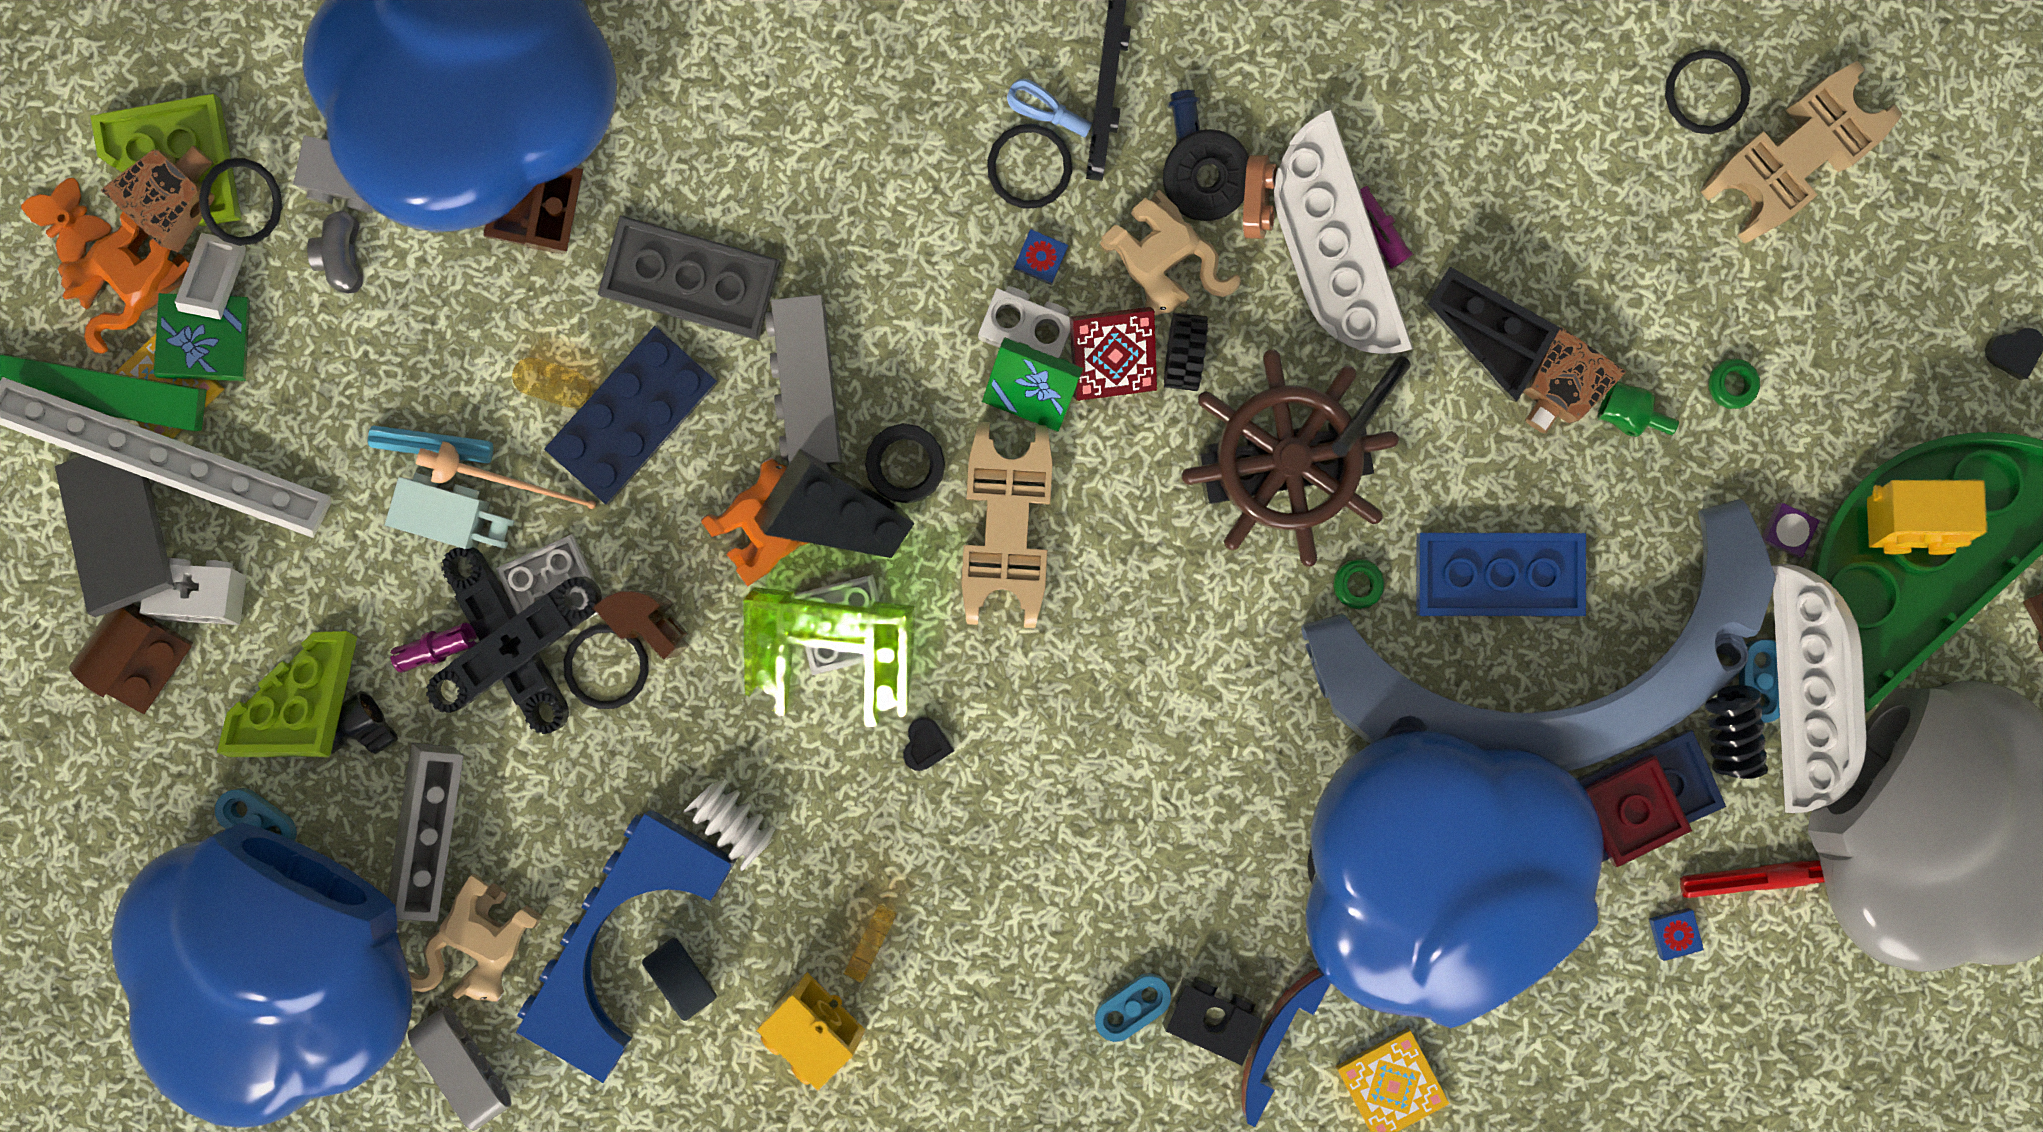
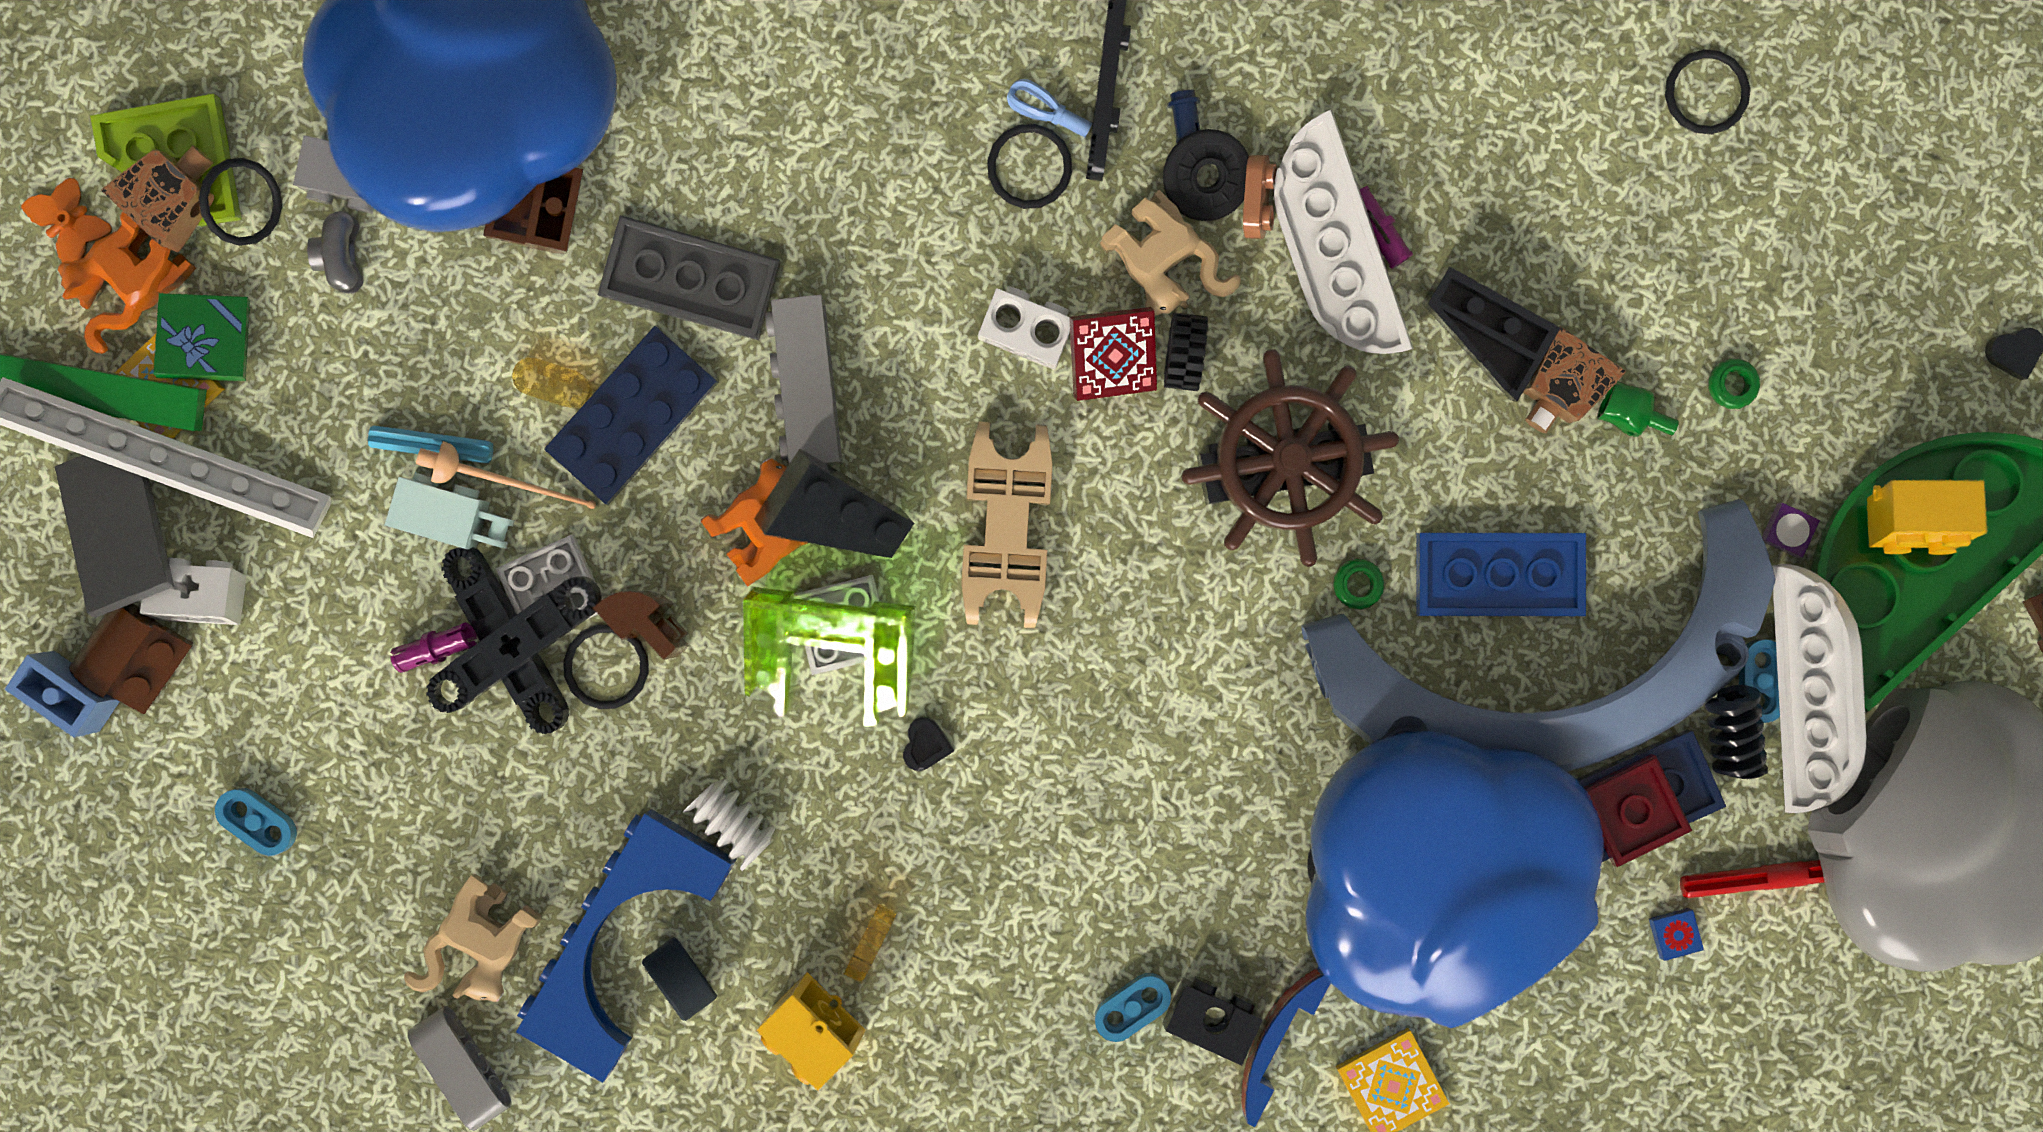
(53, 692): none -> medium blue brick
(210, 277): white tile -> none
(258, 976): blue plant -> none
(295, 705): lime plate -> none
(364, 722): black piece -> none
(424, 831): light grey brick -> none
(886, 438): black tyre -> none
(1031, 384): green tile -> none
(1041, 257): blue tile -> none
(1370, 406): black bar -> none
(1827, 129): tan piece -> none

